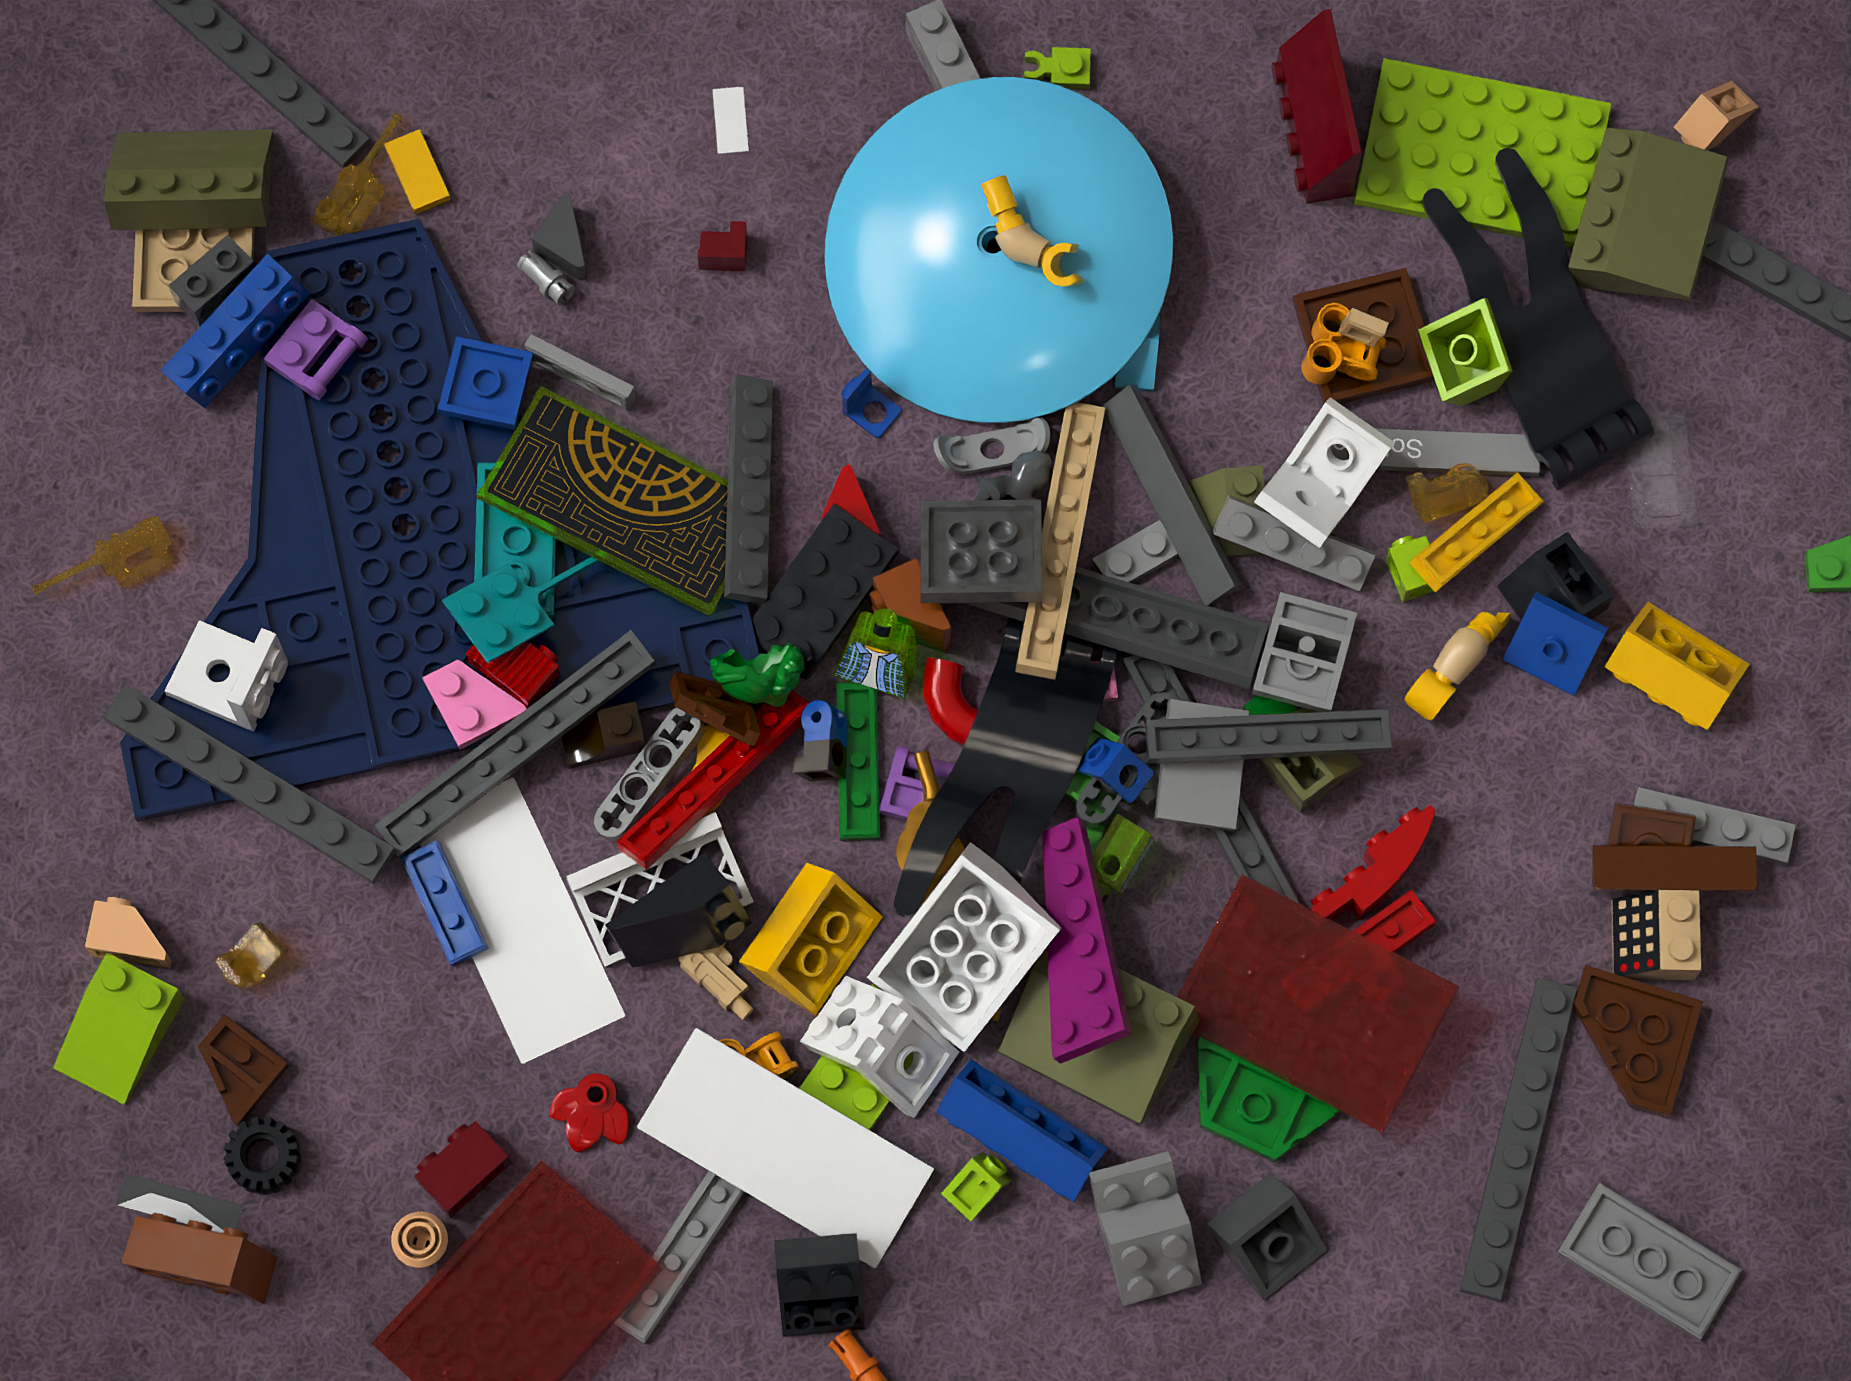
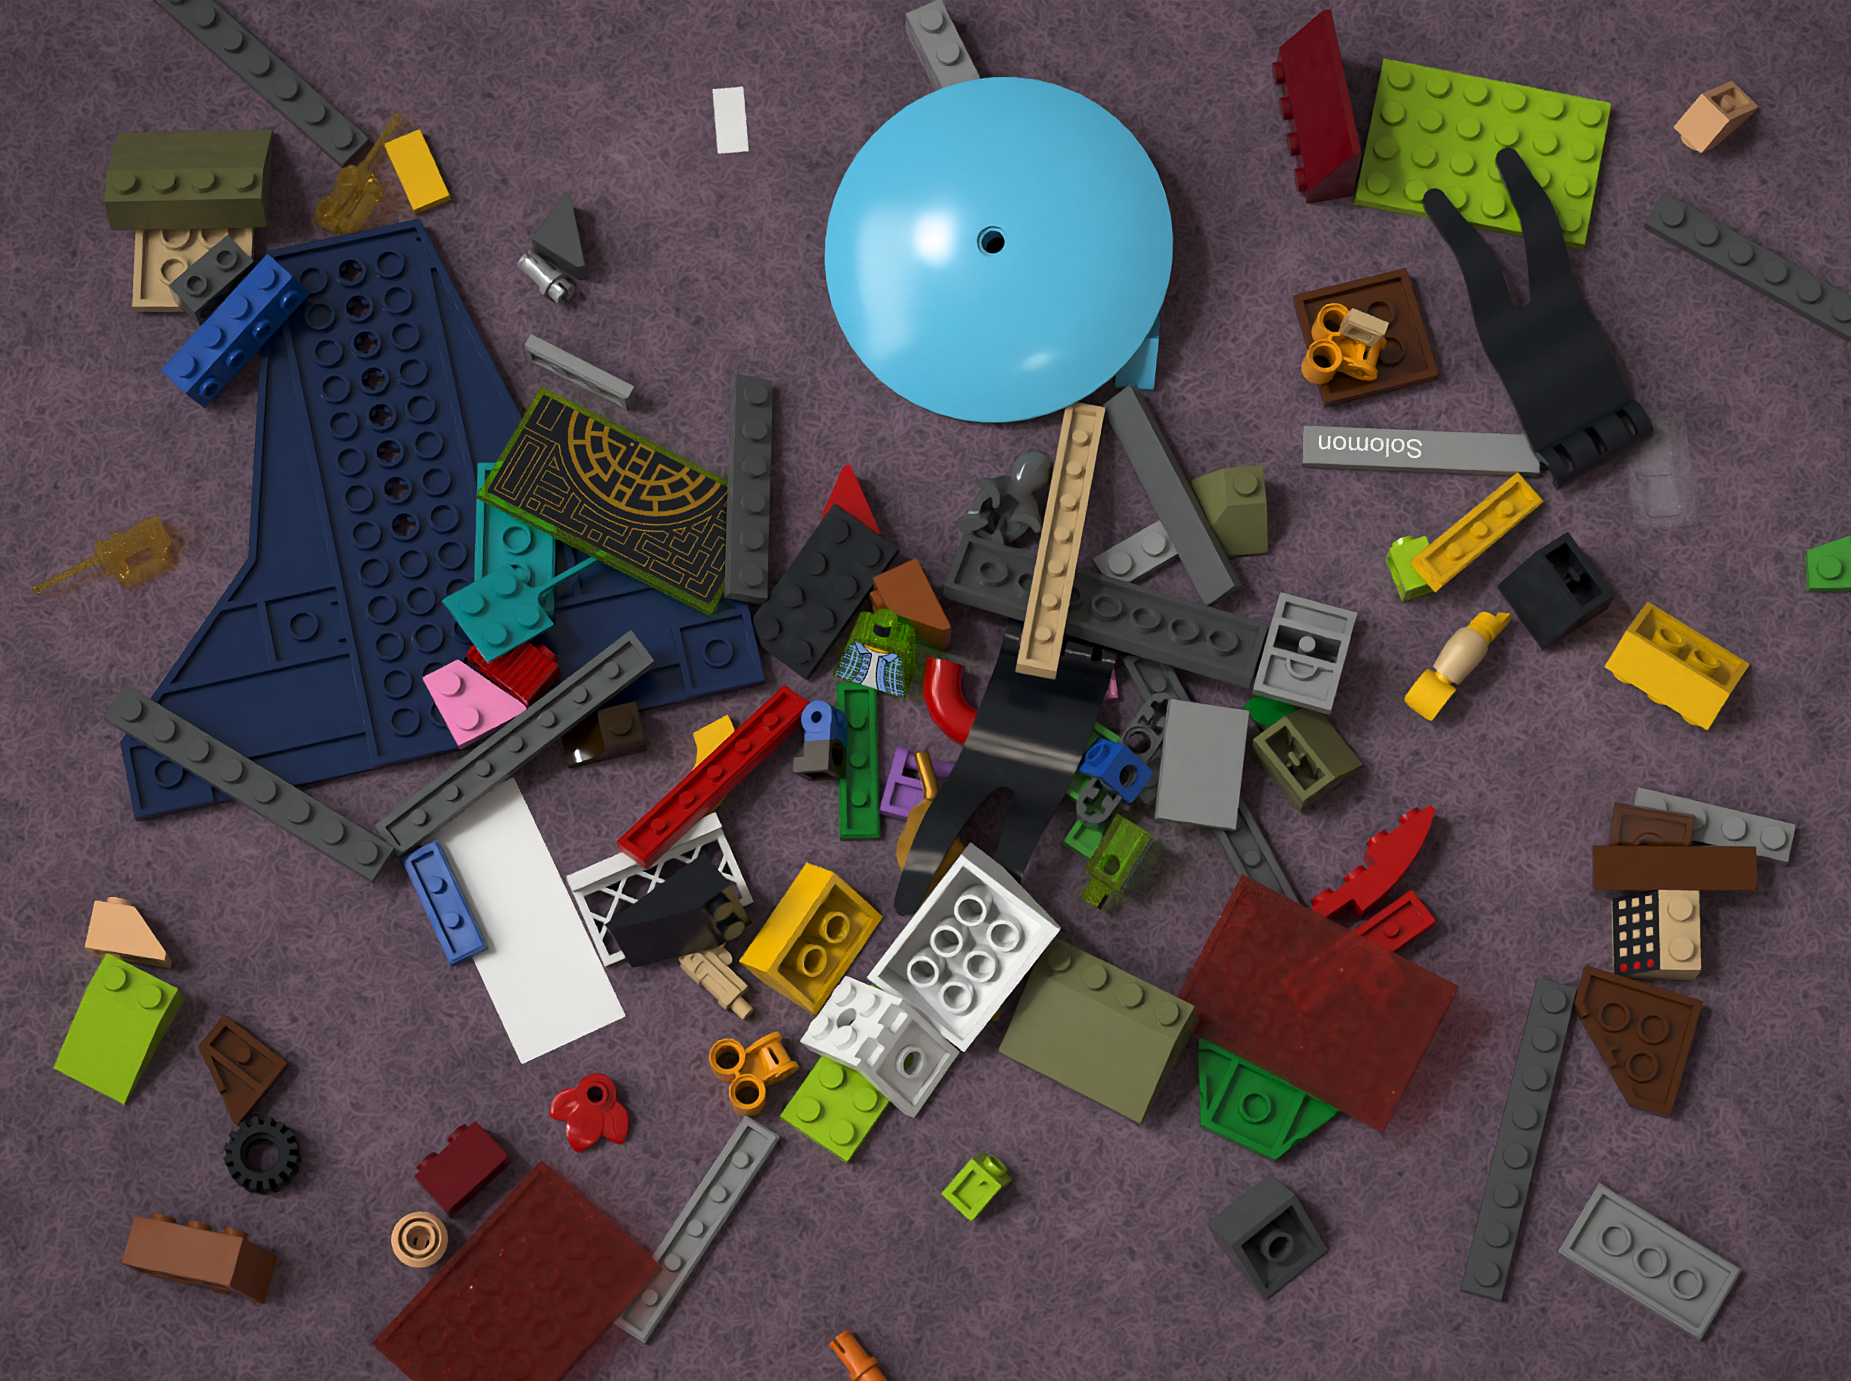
(178, 1203): dark grey sticker -> none
(251, 677): white bracket -> none
(251, 957): clear yellow bracket -> none
(306, 342): medium lavender plate -> none
(485, 383): blue plate -> none
(644, 770): light grey beam -> none
(714, 706): reddish brown wing -> none
(724, 249): dark red panel -> none
(762, 679): green hair -> none
(784, 1146): white sticker -> none
(819, 1284): black slope -> none
(858, 395): blue bracket -> none
(964, 453): light grey piece -> none
(981, 551): flat silver plate -> none
(1020, 241): yellow piece -> none
(1021, 1130): blue brick -> none
(1066, 67): lime plate -> none
(1082, 967): magenta wing -> none
(1145, 1228): light grey bracket -> none
(1266, 534): light grey plate -> none
(1268, 736): dark grey plate -> none
(1313, 485): white bracket -> none
(1447, 492): clear yellow leg -> none
(1466, 354): lime slope -> none
(1555, 643): blue plate -> none
(1647, 215): olive slope -> none

